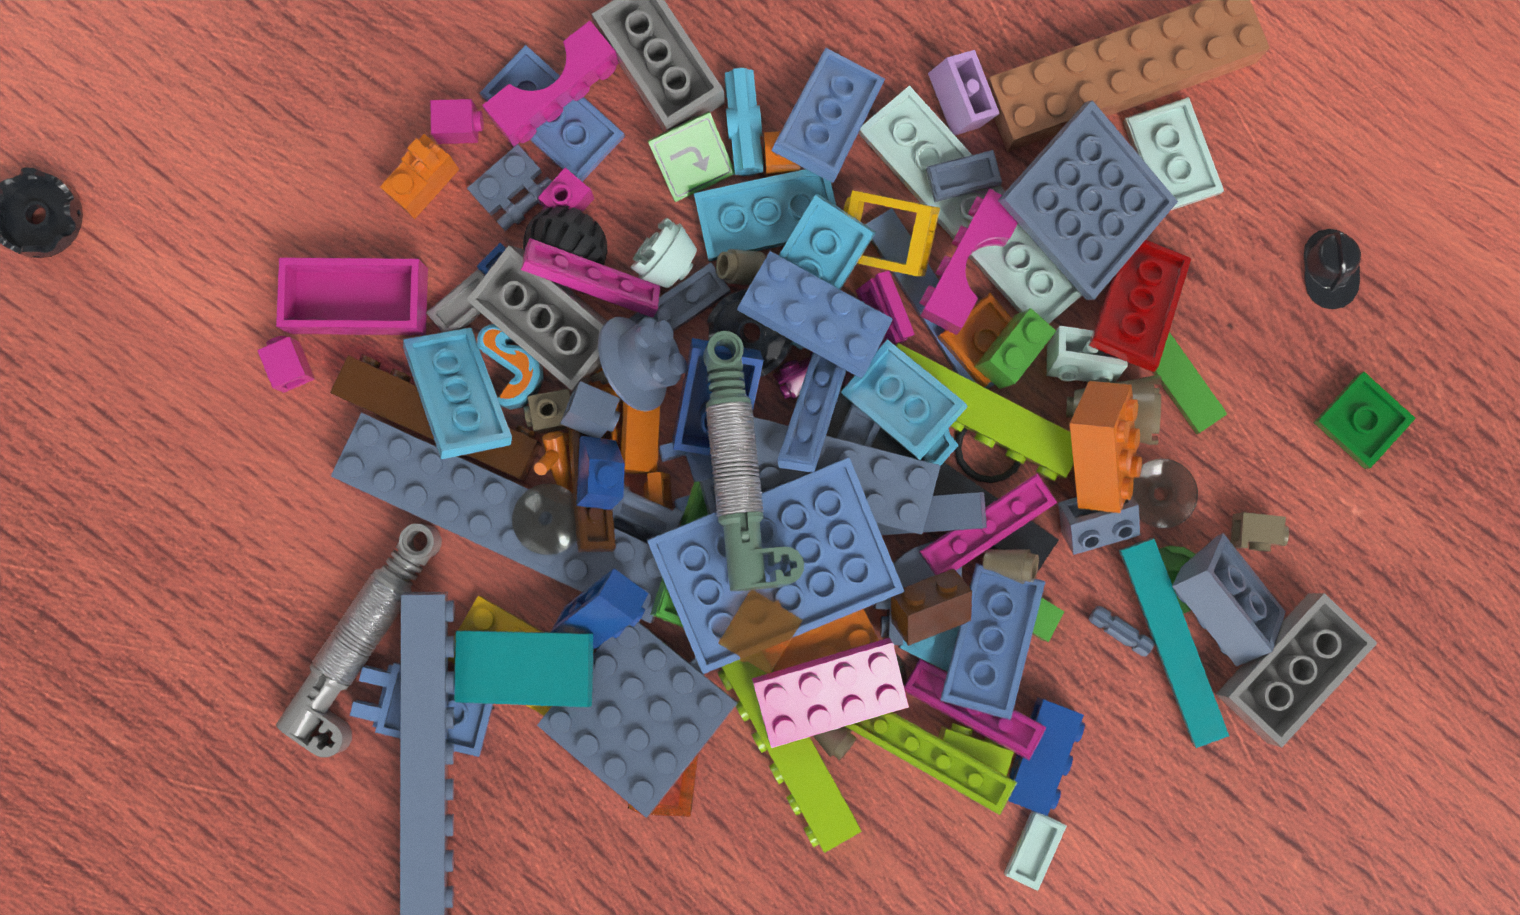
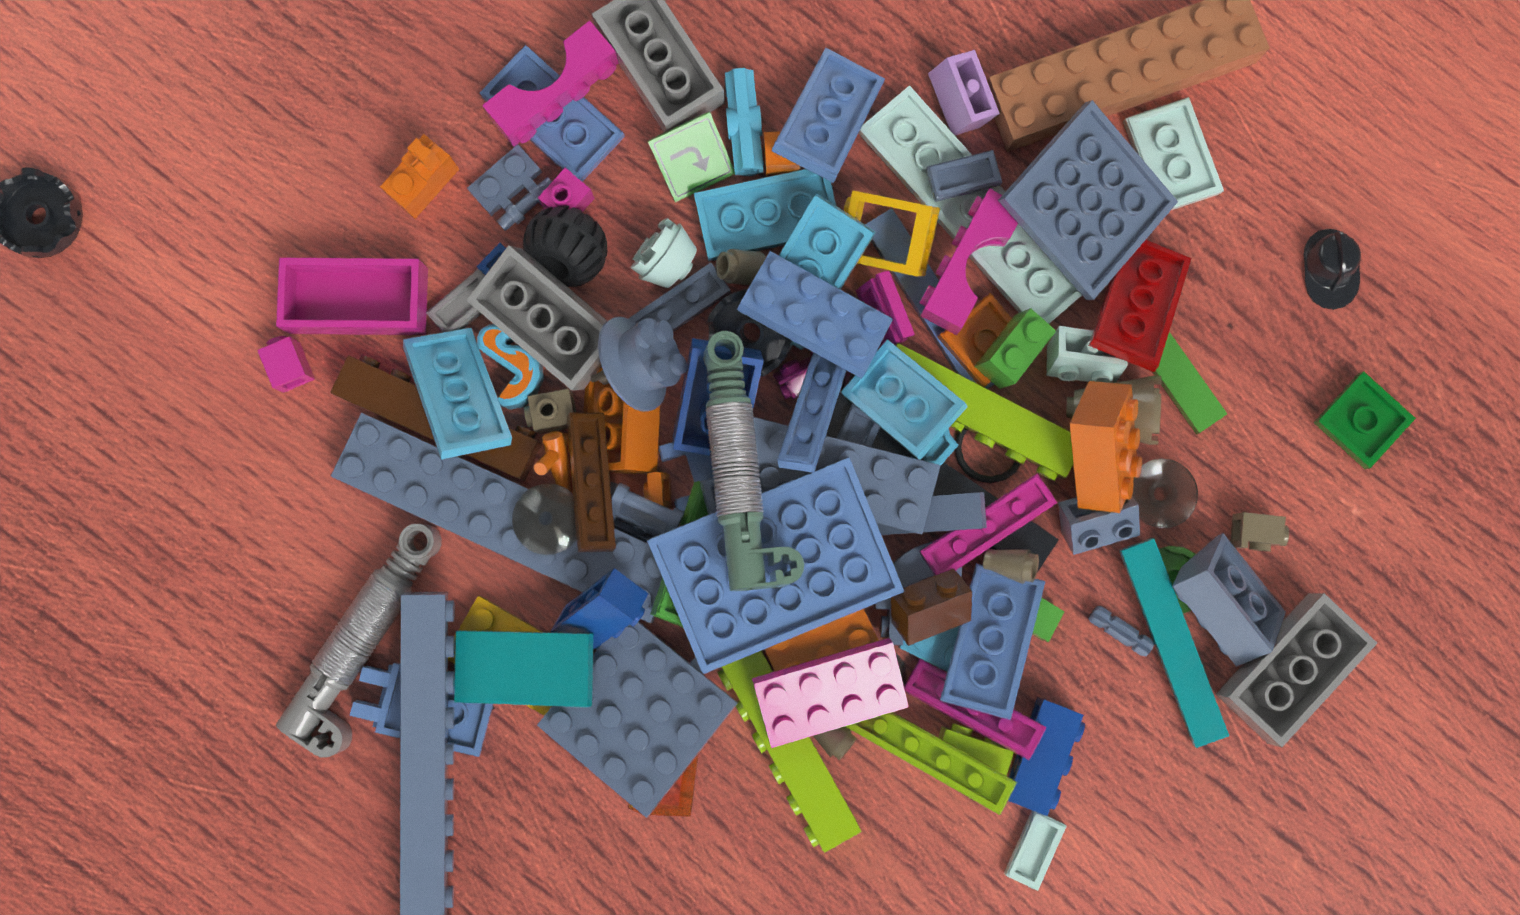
(455, 121): dark pink brick -> none
(590, 277): dark pink tile -> none
(591, 411): sand blue brick -> none
(600, 473): blue slope -> none
(760, 631): clear orange piece -> none

